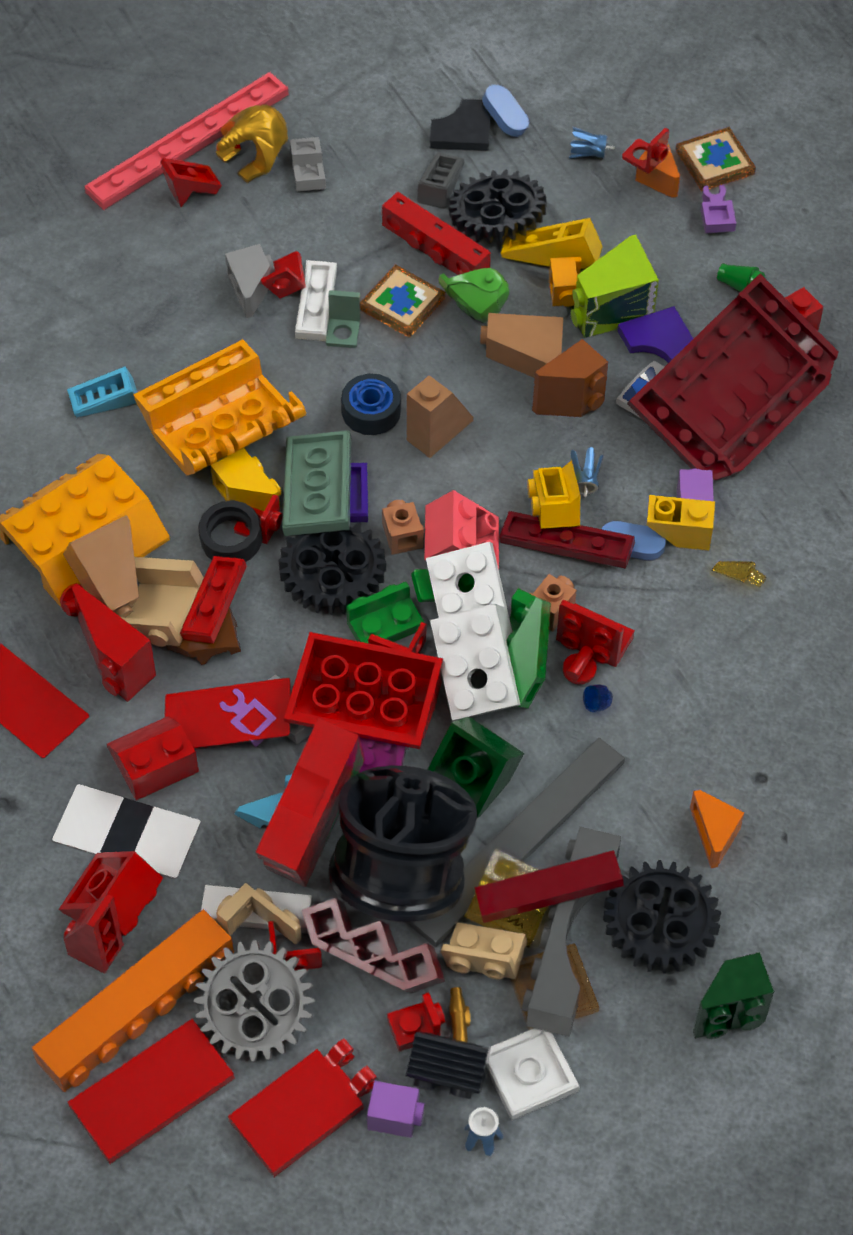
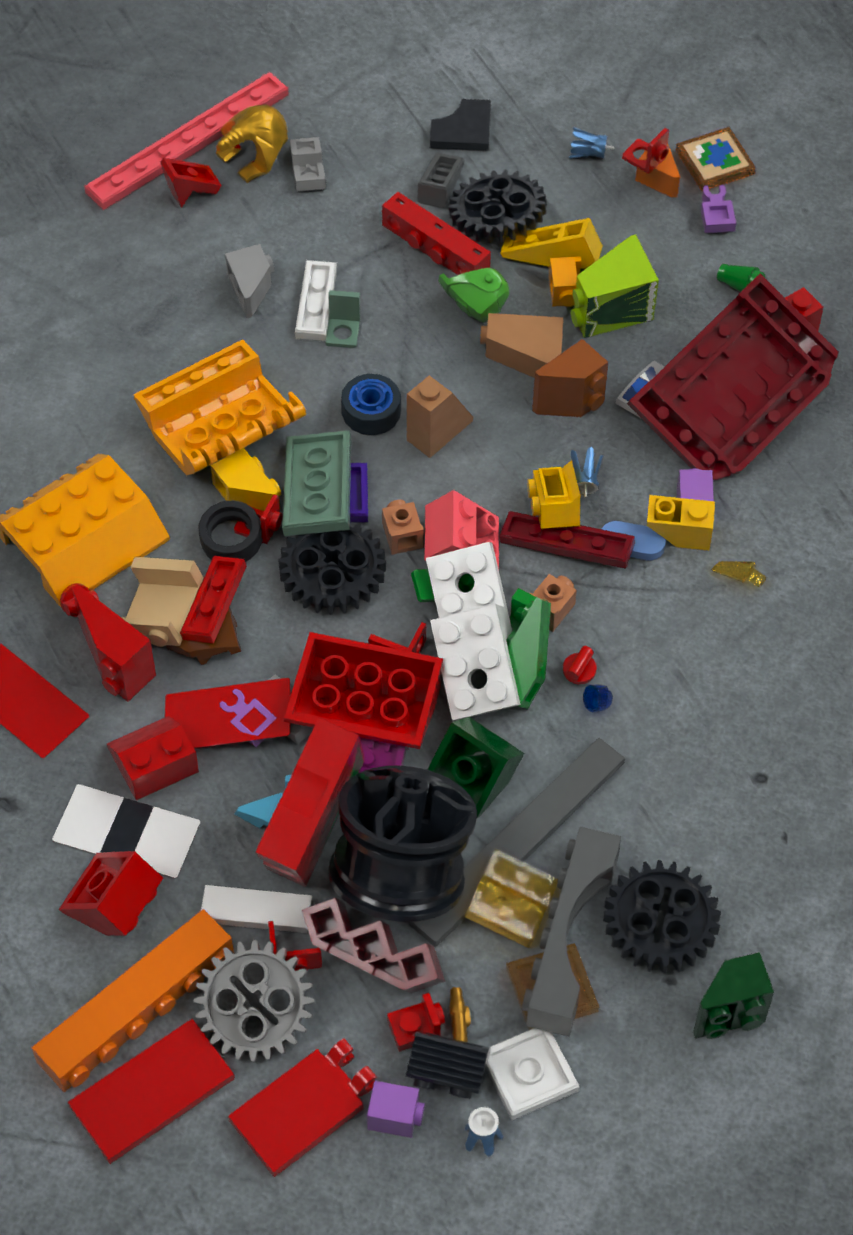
(95, 935): red slope -> none
(107, 565): medium nougat slope -> none
(114, 400): medium azure slope -> none
(237, 908): tan bracket -> none
(287, 276): red bracket -> none
(384, 614): green bracket -> none
(402, 300): tile -> none
(484, 951): tan bracket -> none
(505, 110): medium blue tile -> none
(549, 886): dark red tile -> none
(583, 627): red bracket -> none
(656, 333): dark purple tile -> none
(716, 823): orange slope -> none

